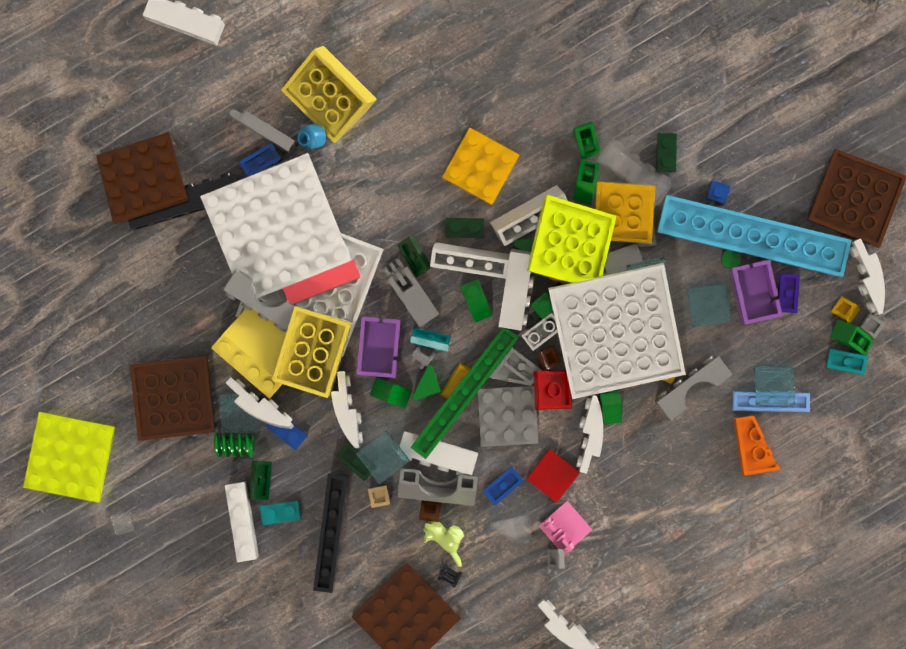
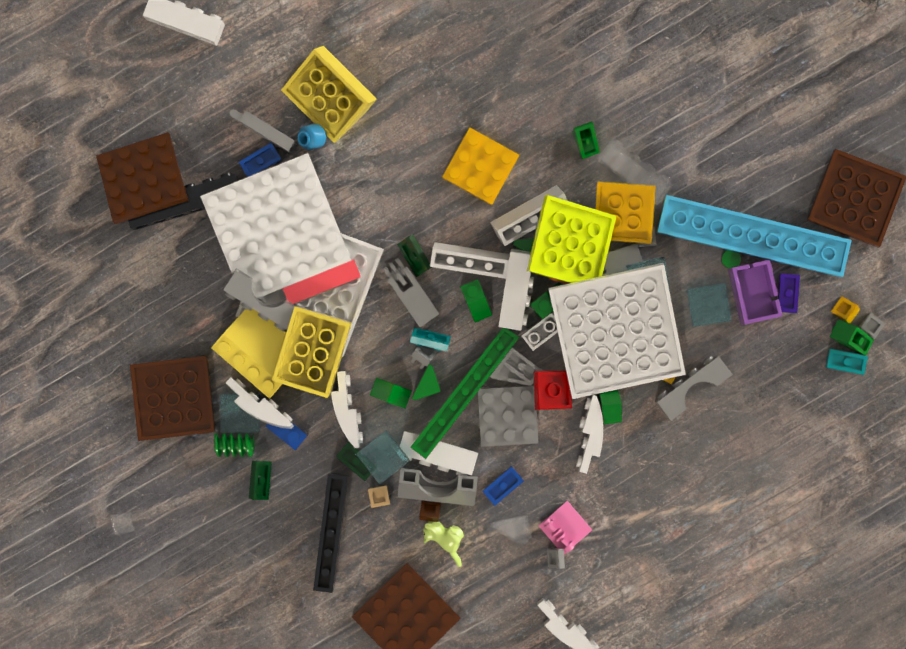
(69, 457): neon yellow plate -> none
(241, 521): white brick -> none
(280, 512): teal plate -> none
(378, 347): medium lavender piece -> none
(446, 570): black bush -> none
(455, 379): yellow tile -> none
(465, 227): dark green plate -> none
(548, 358): reddish brown plate -> none
(553, 475): red tile -> none
(586, 182): green slope -> none
(666, 152): dark green plate -> none
(718, 192): blue plate -> none
(746, 402): light blue tile -> none
(752, 449): orange wing -> none
(774, 385): clear light blue tile -> none
(873, 284): white slope -> none

